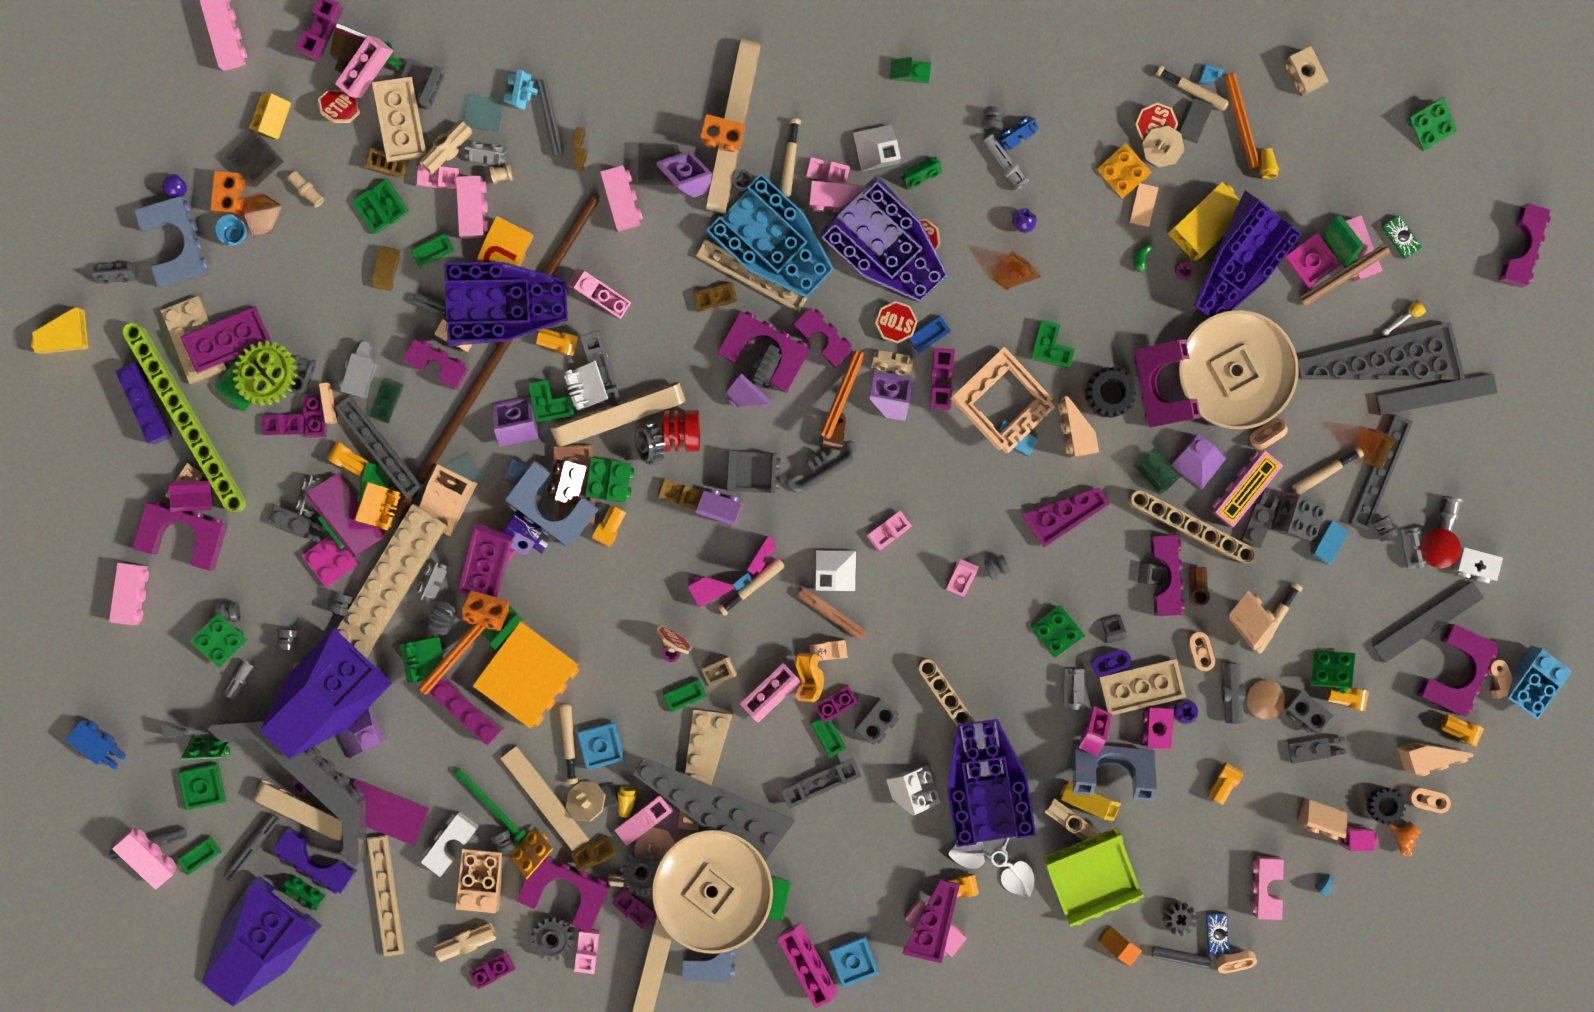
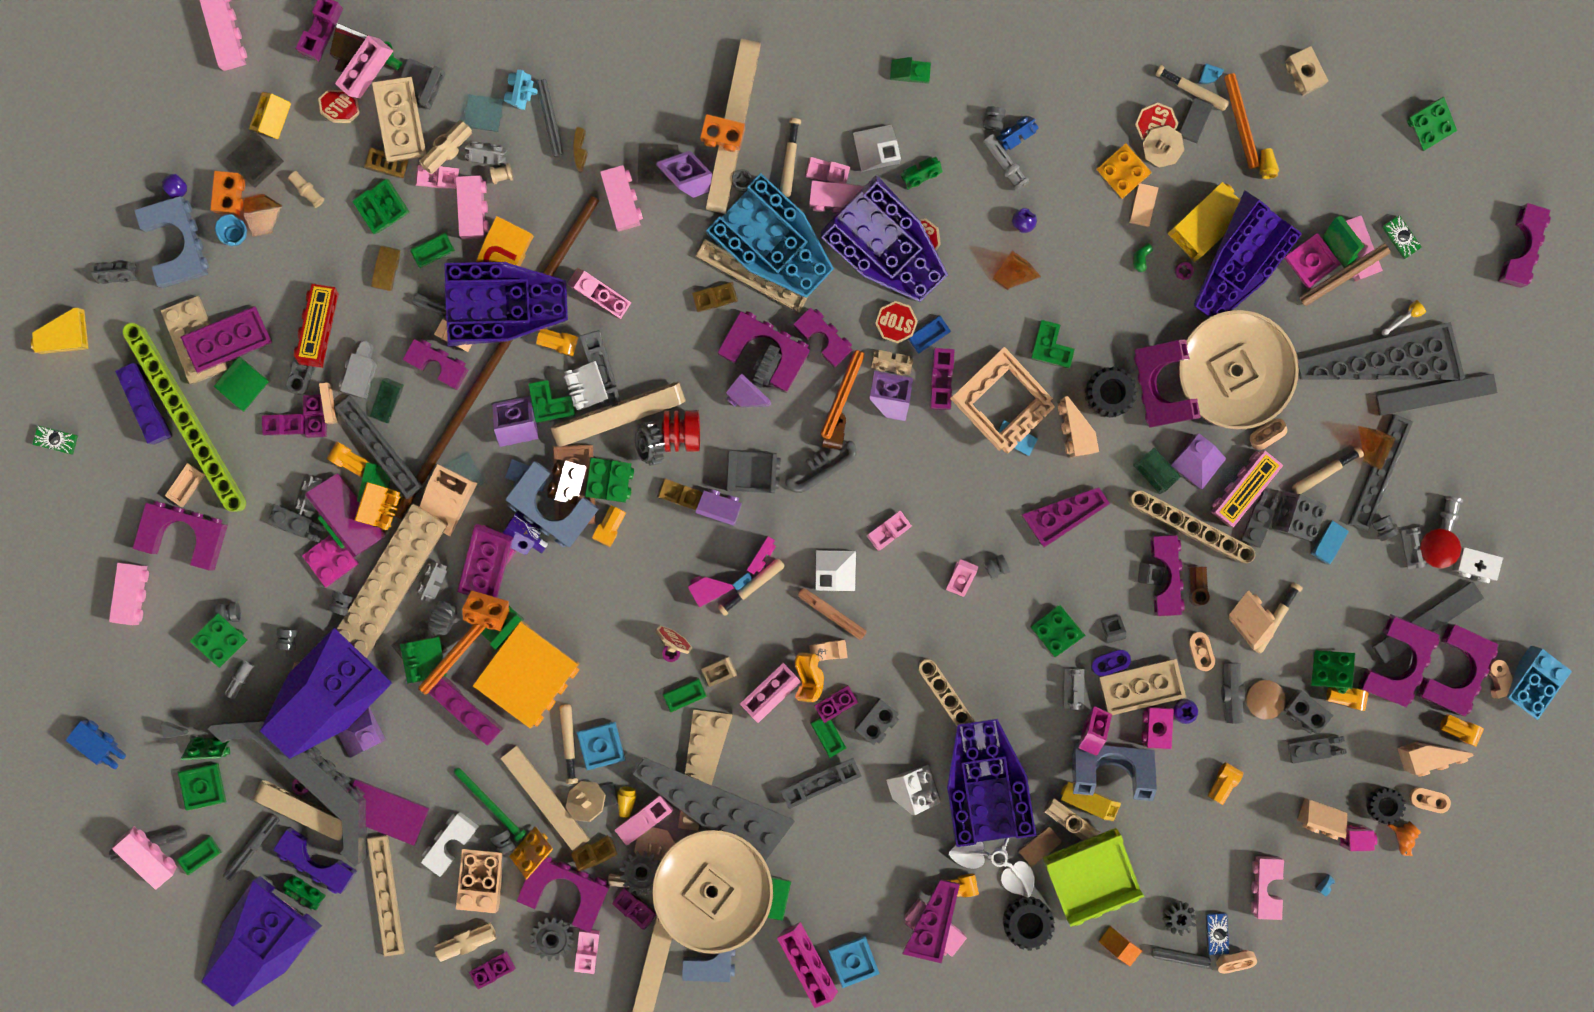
(55, 440): none -> tile
(190, 496): magenta panel -> none
(251, 385): lime gear -> none
(316, 326): none -> brick
(1034, 939): none -> black tyre
(1040, 846): none -> medium nougat tile
(1402, 687): none -> magenta arch

